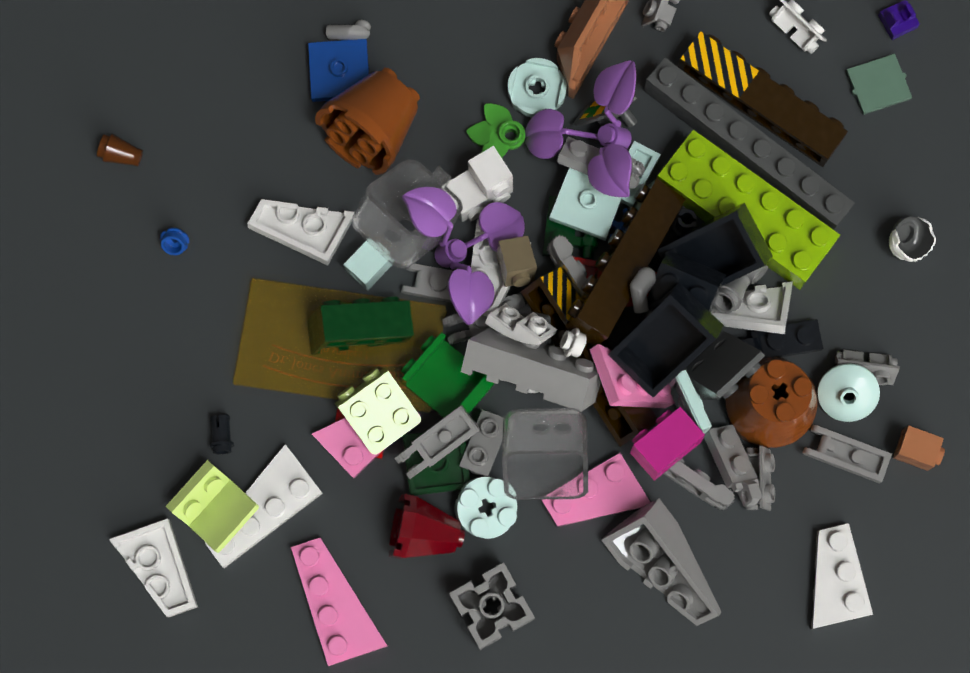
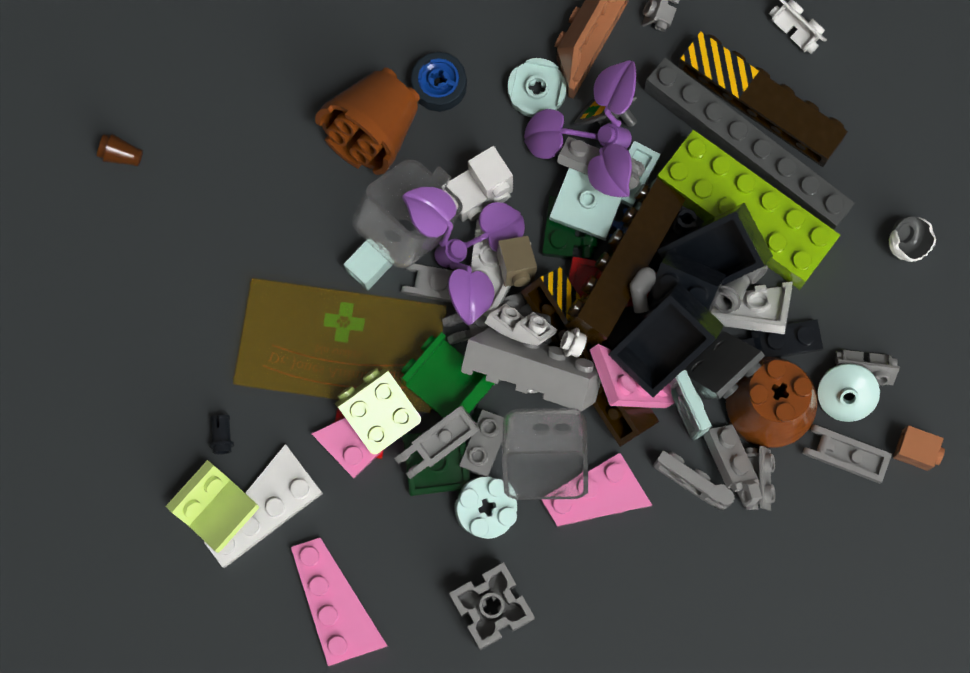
(159, 565): white wing -> none
(174, 241): blue plate -> none
(303, 229): white wing -> none
(336, 66): blue plate -> none
(360, 30): light grey arm -> none
(360, 324): dark green wedge -> none
(423, 530): dark red cone -> none
(446, 94): none -> wheel
(494, 129): bright green plate -> none
(561, 255): light grey hinge -> none
(659, 552): light grey wedge -> none
(666, 442): dark pink brick -> none
(839, 581): white wing -> none
(878, 84): sand green piece -> none
(899, 19): dark purple tile -> none

